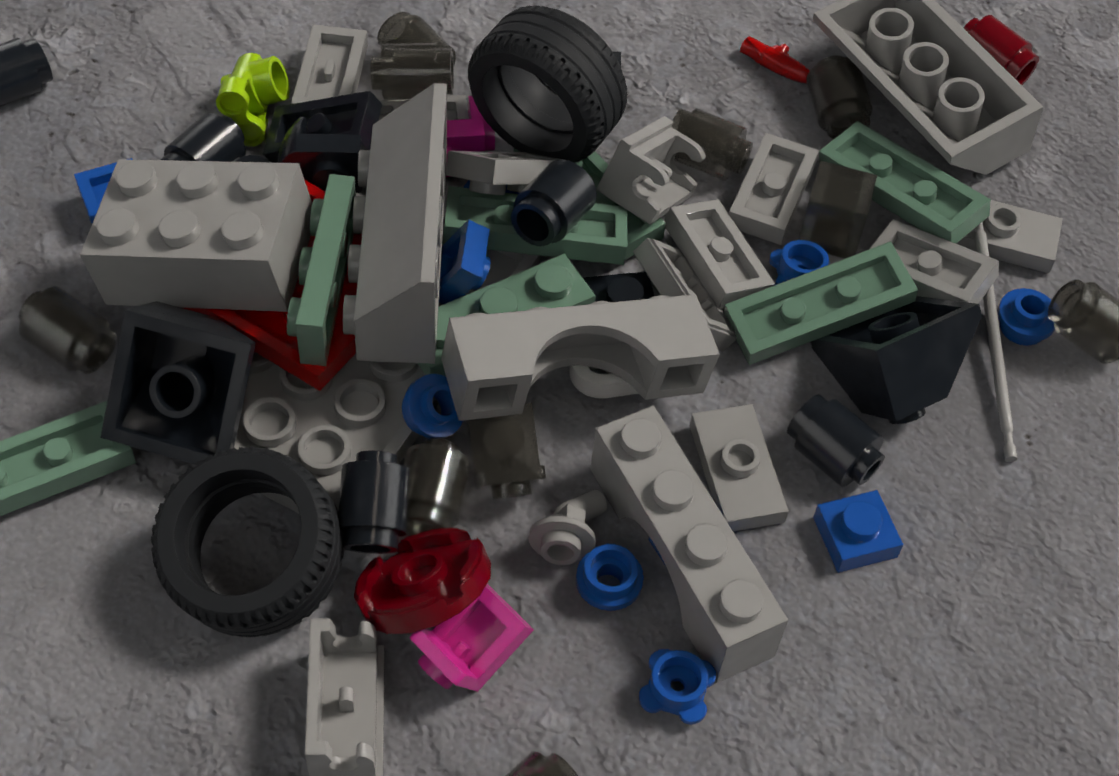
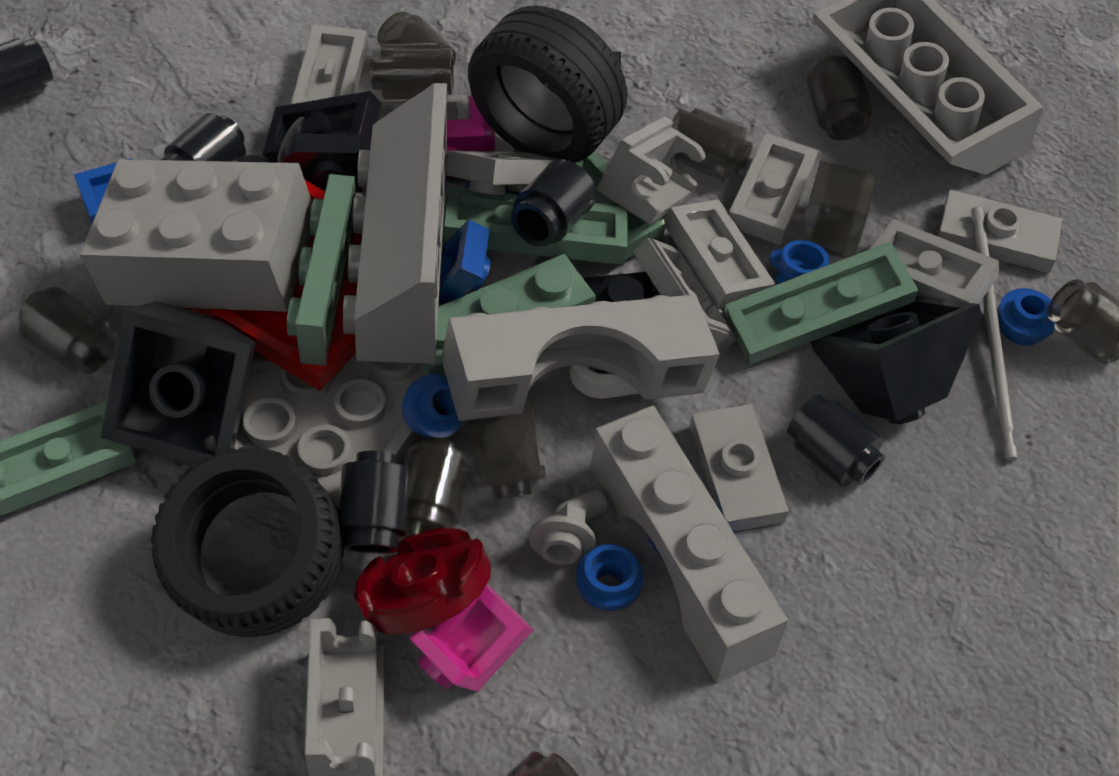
(249, 91): lime plate -> none
(679, 666): blue plate -> none
(775, 59): red helmet -> none
(857, 531): blue plate -> none
(909, 184): sand green plate -> none
(1004, 46): dark red brick -> none

